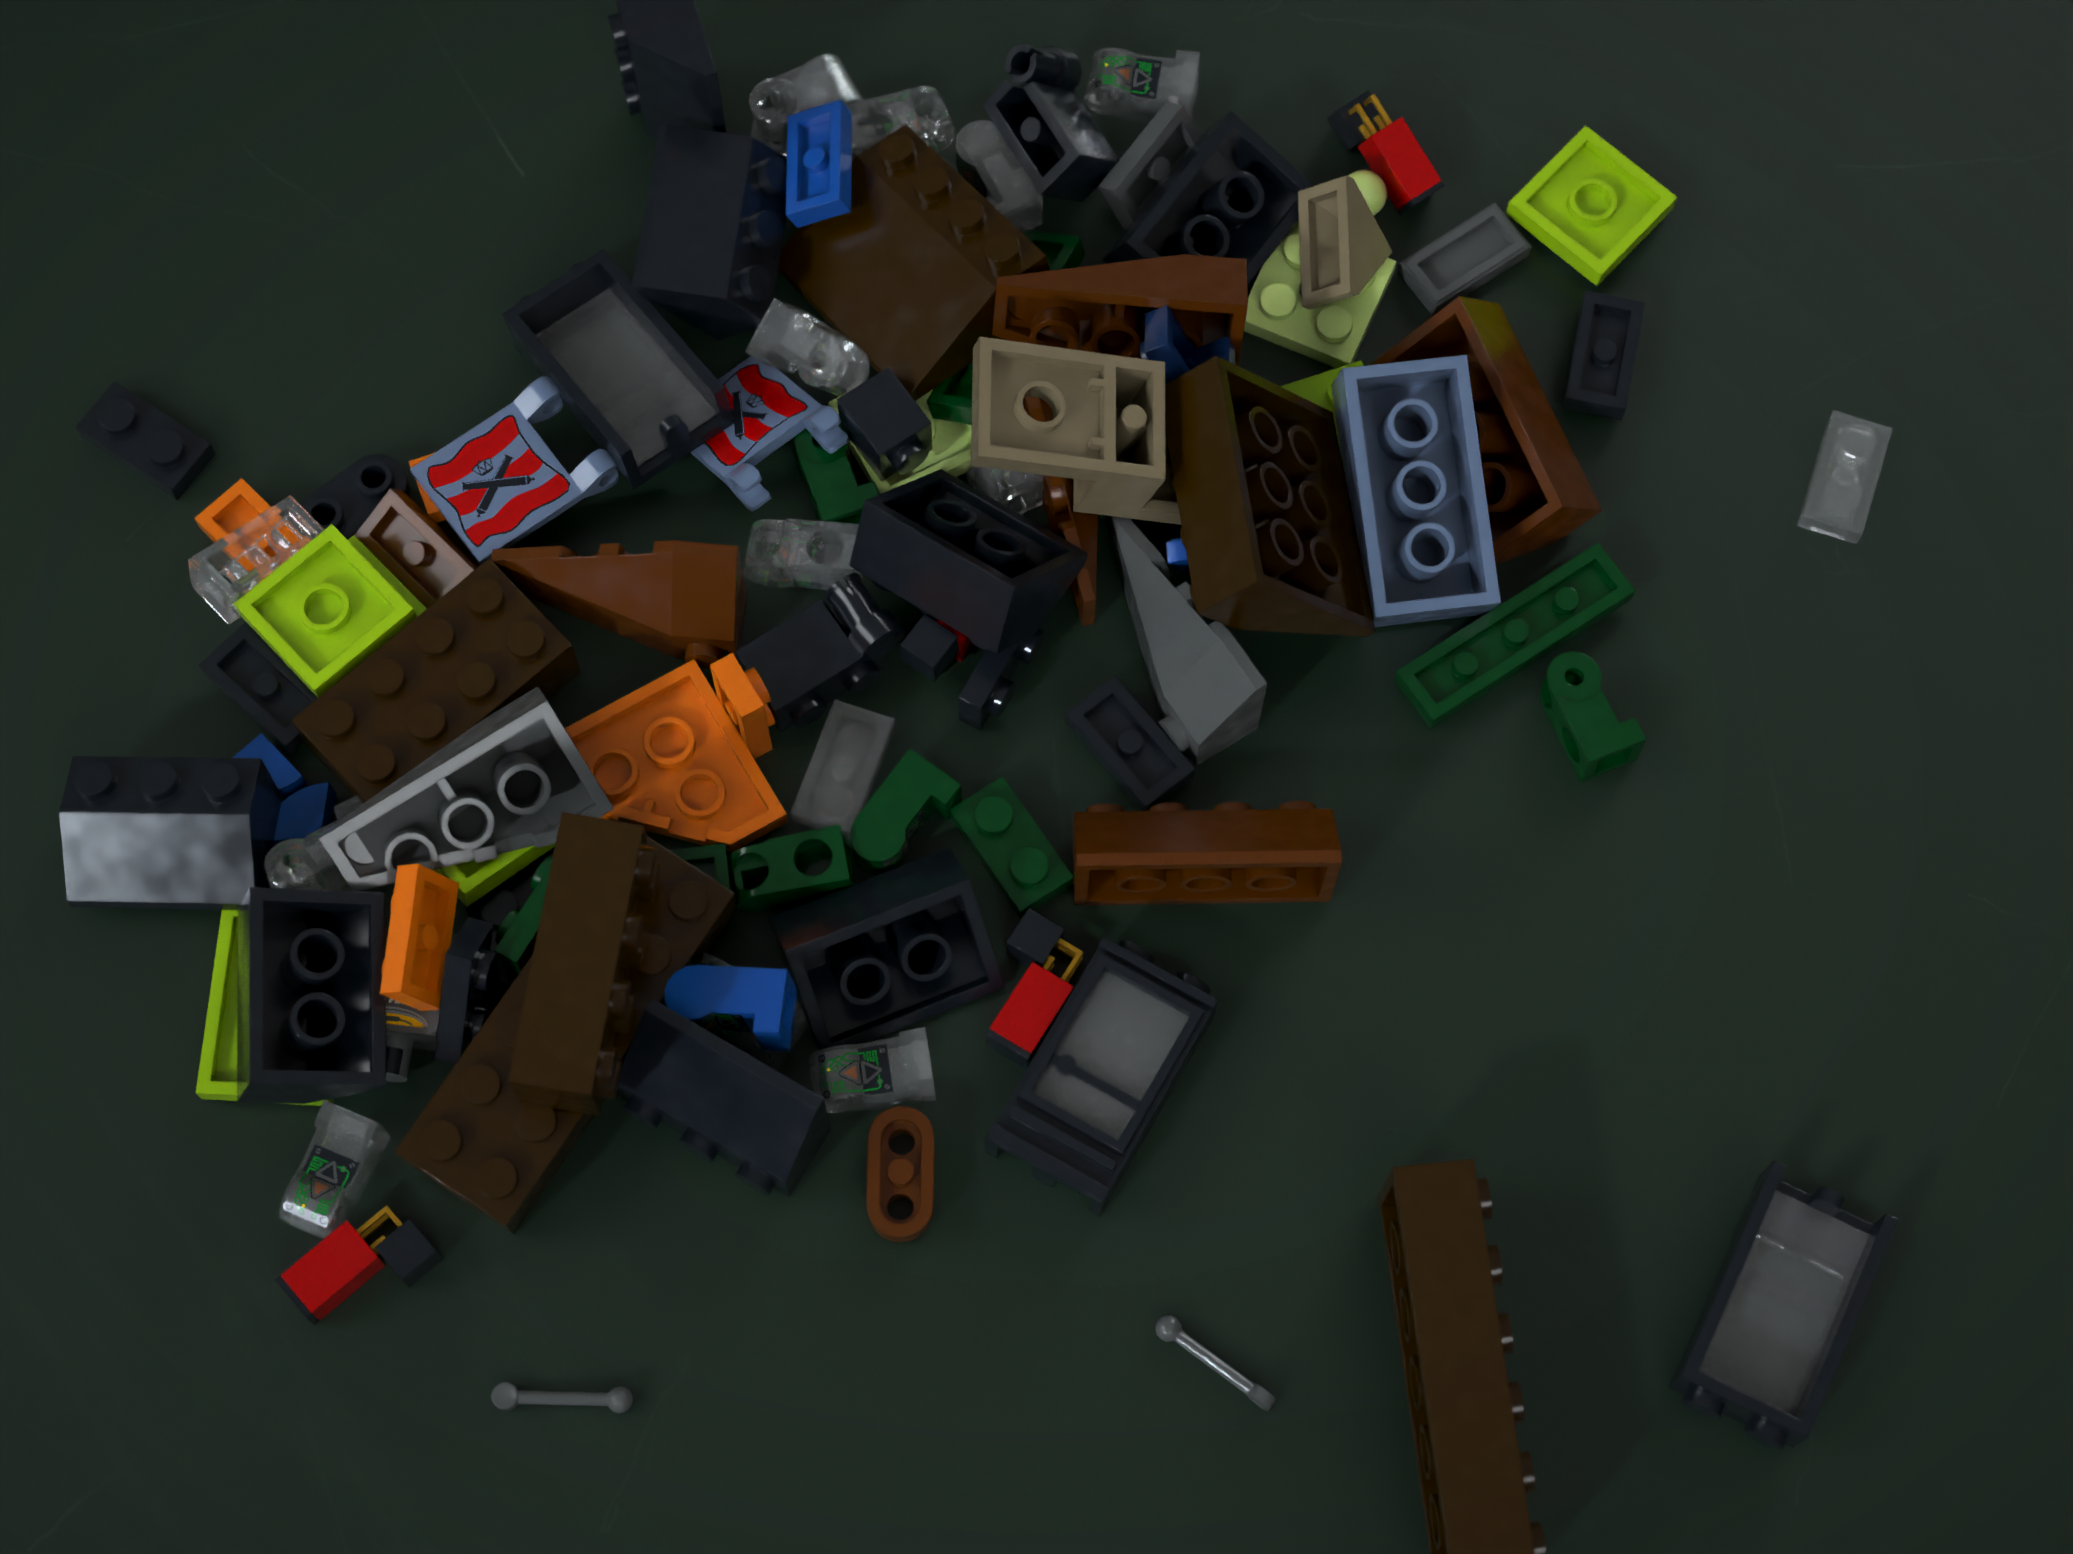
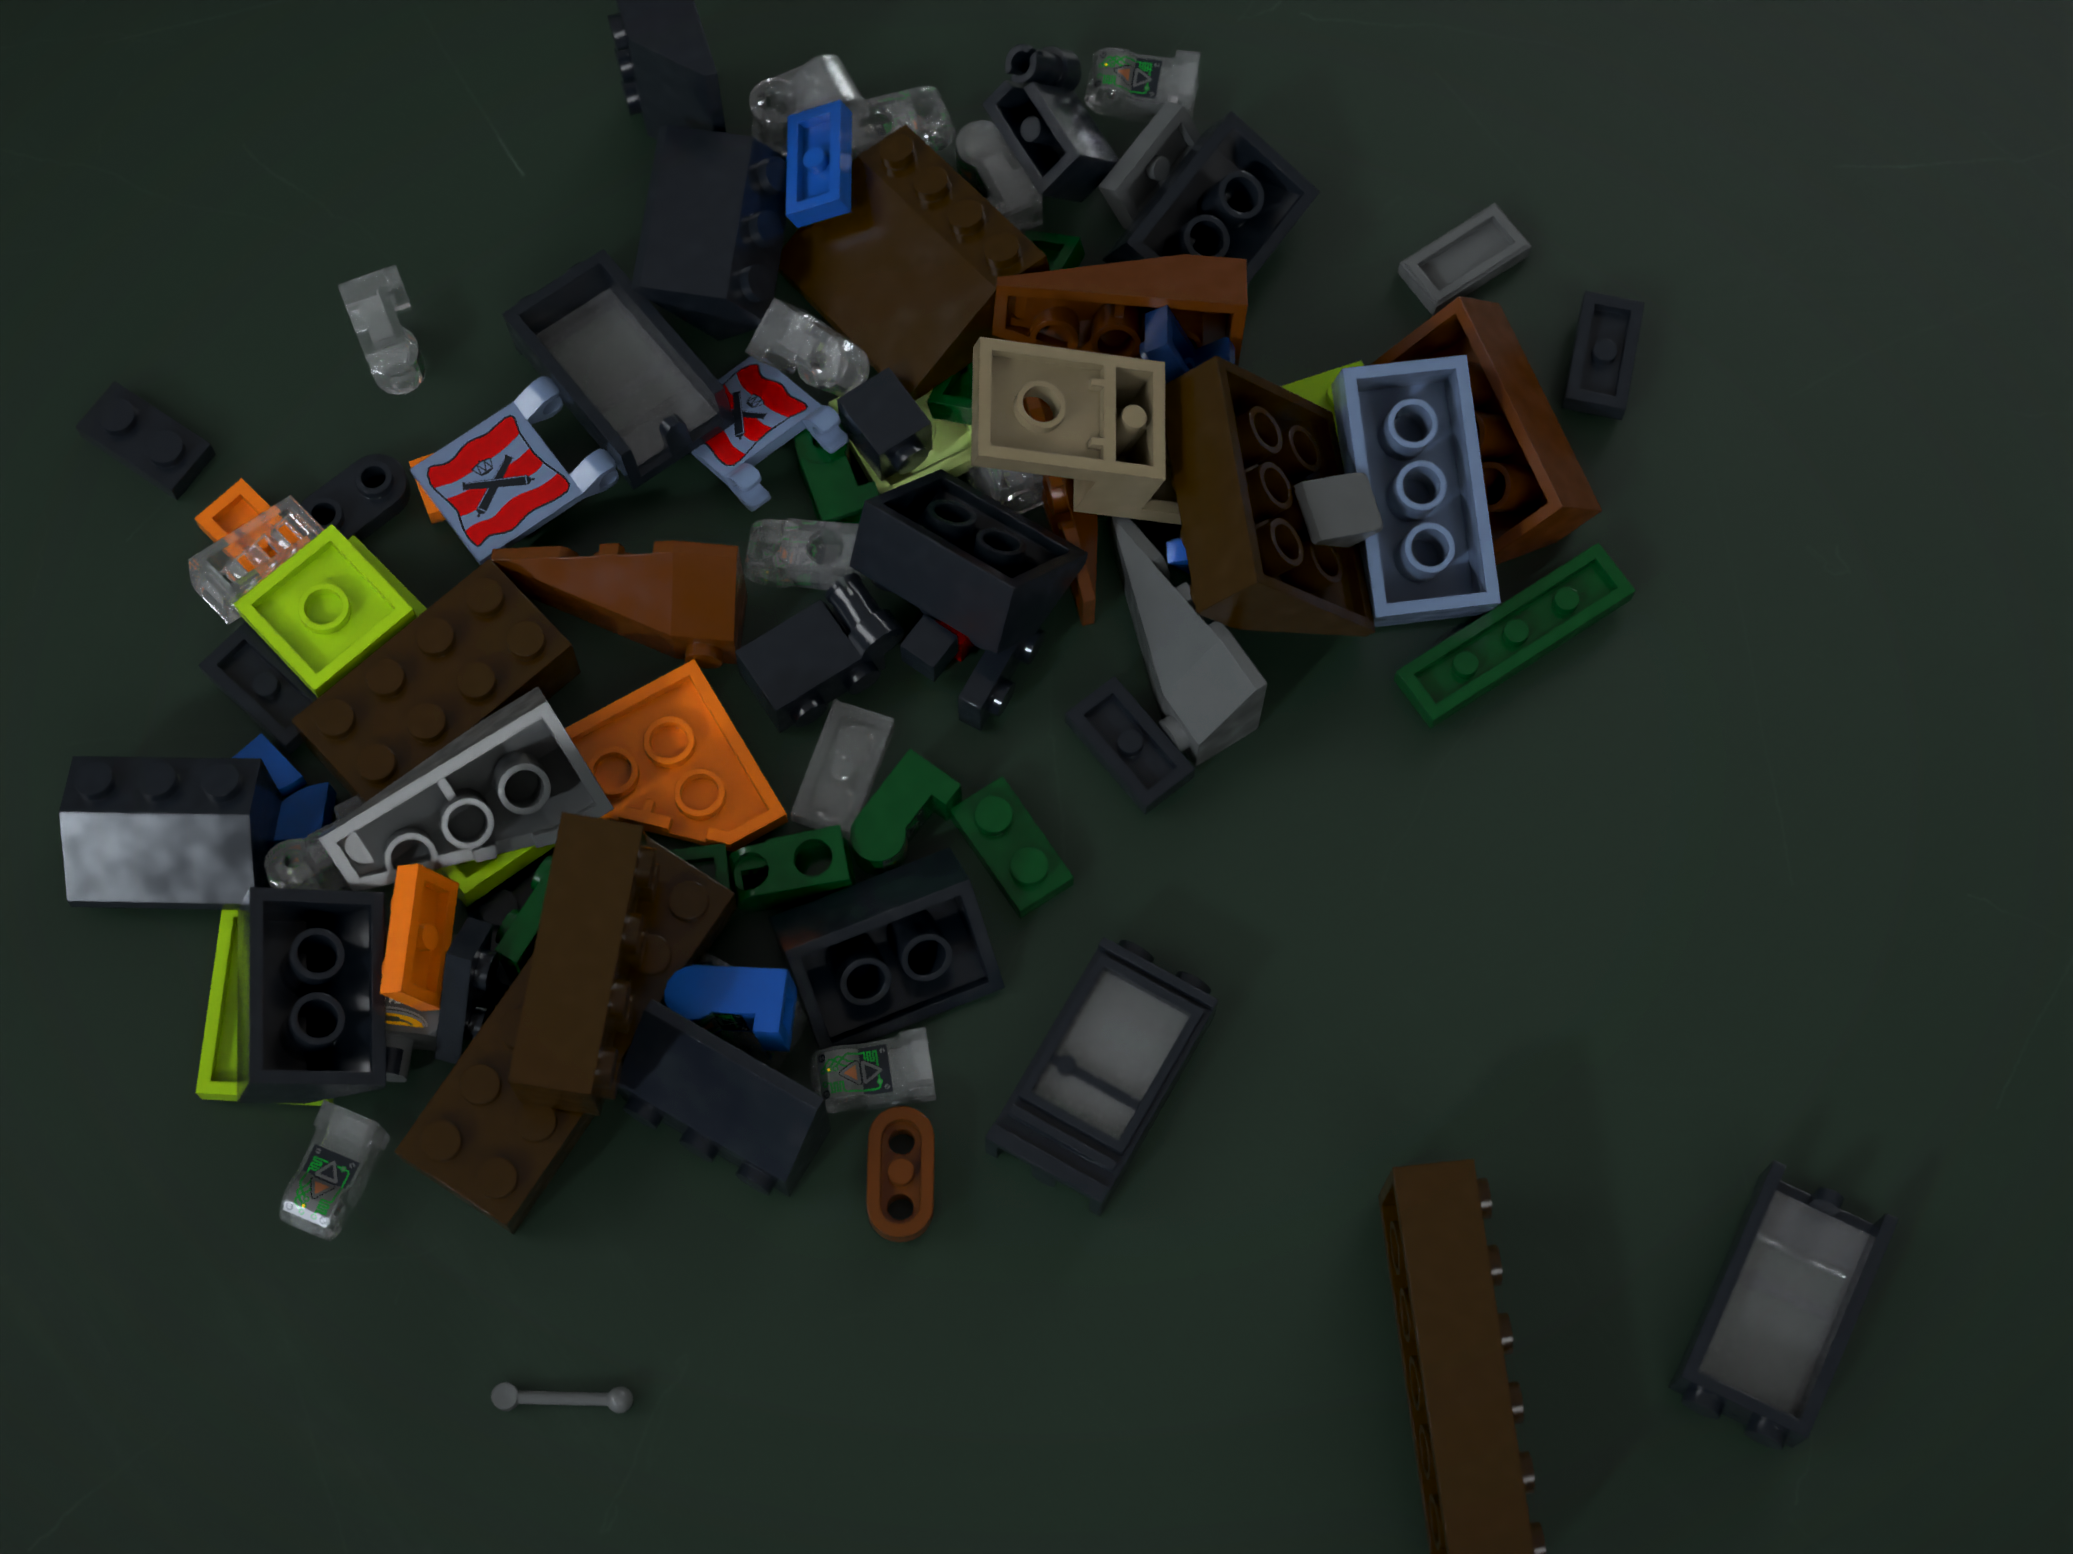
(347, 1262): red piece -> none
(387, 346): none -> clear leg
(414, 548): reddish brown plate -> none
(745, 702): orange plate -> none
(1039, 994): piece -> none
(1169, 1329): dark grey hinge -> none
(1205, 854): reddish brown slope -> none
(1325, 332): yellowish green plate -> none
(1337, 242): dark tan slope -> none
(1339, 509): none -> dark grey slope
(1387, 149): red piece -> none
(1585, 719): dark green leg -> none
(1591, 205): lime plate -> none
(1845, 477): clear plate -> none

